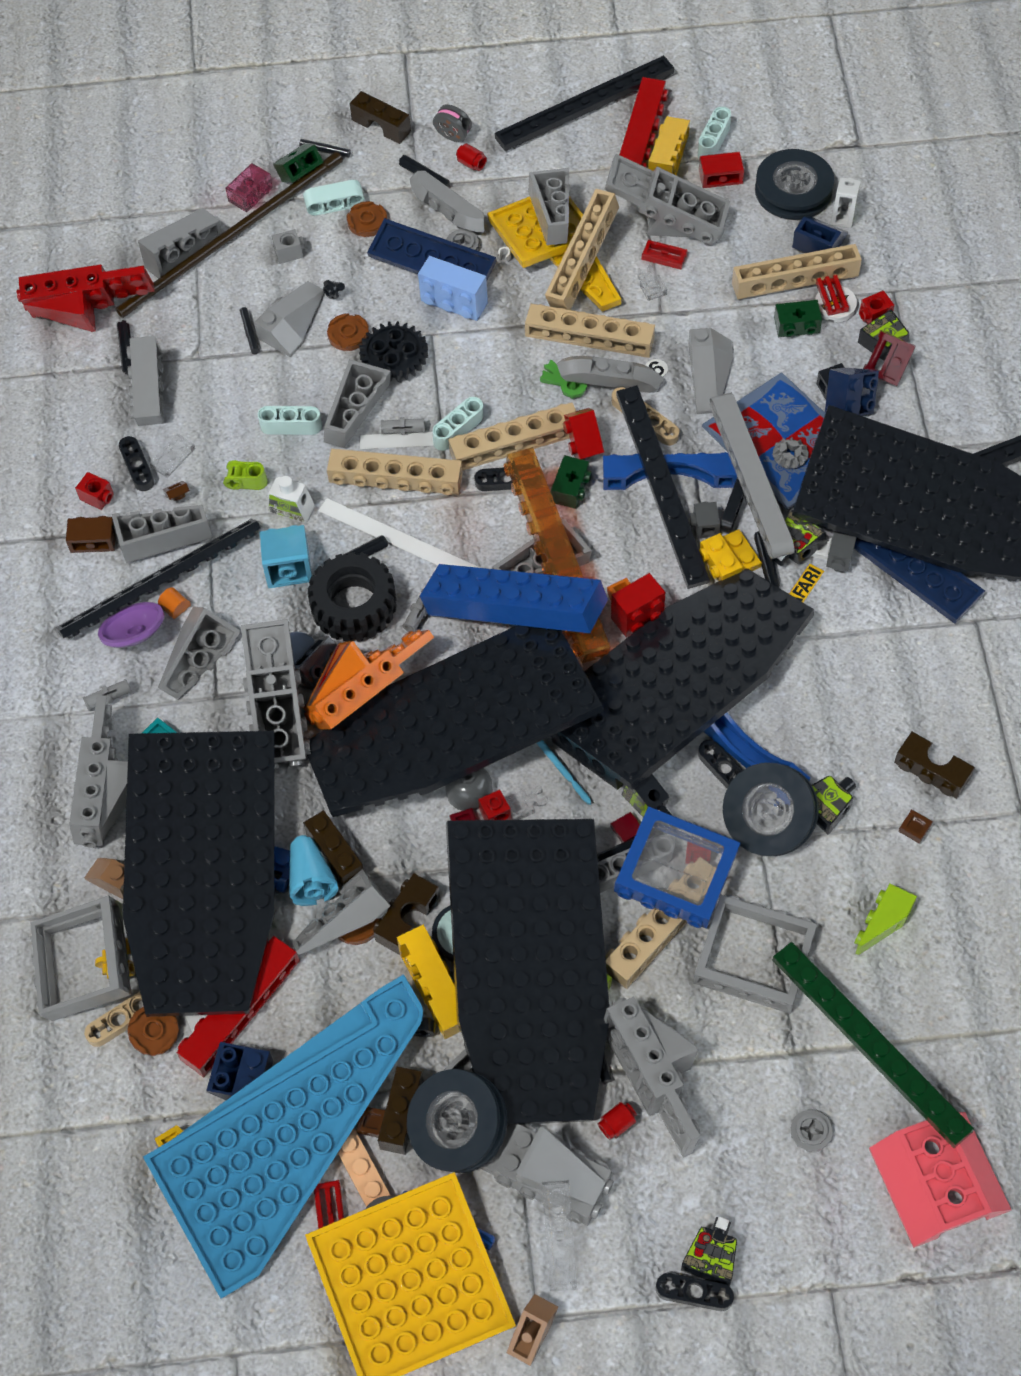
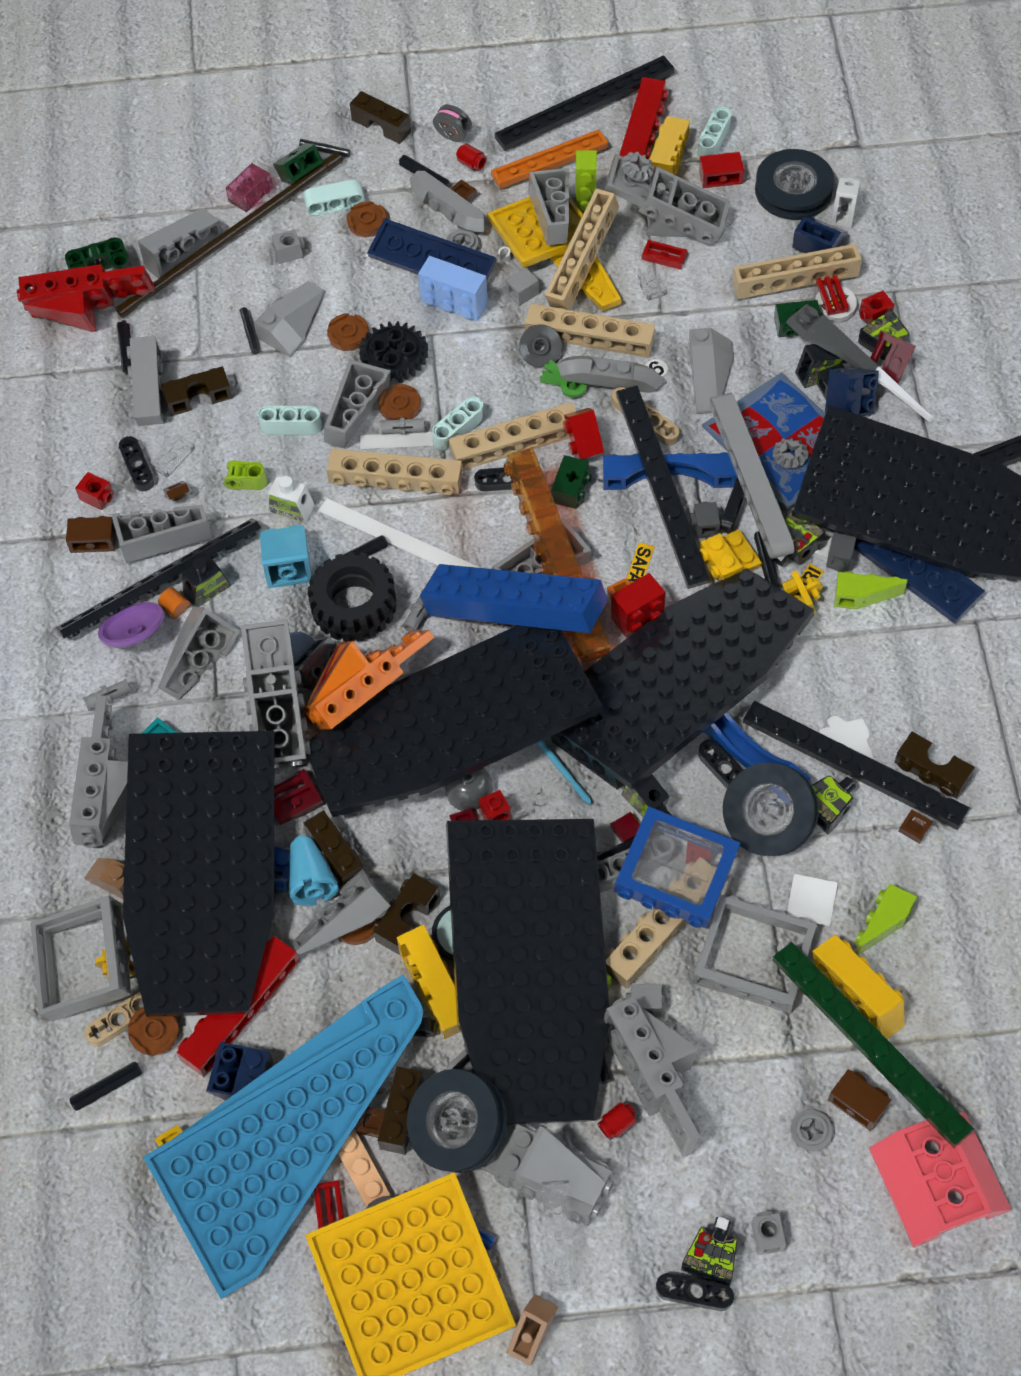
(105, 1086): none -> black axle
(108, 253): none -> dark green beam
(203, 581): none -> black torso
(210, 382): none -> dark brown arch
(297, 801): none -> dark red plate
(331, 288): black plate -> none
(399, 402): none -> dark orange tile
(464, 190): none -> reddish brown plate
(522, 286): none -> light grey brick
(545, 335): none -> dark grey dish
(547, 159): none -> orange plate
(585, 177): none -> lime brick
(631, 169): none -> light grey gear
(640, 562): none -> sticker
(648, 997): none -> light grey brick
(765, 1244): none -> light grey brick
(796, 585): none -> yellow hips
(812, 361): none -> black torso
(812, 899): none -> white sticker
(828, 336): none -> dark grey plate
(850, 733): none -> white sticker
(856, 765): none -> black plate
(859, 1099): none -> reddish brown brick
(861, 590): none -> lime slope
(861, 985): none -> yellow wedge

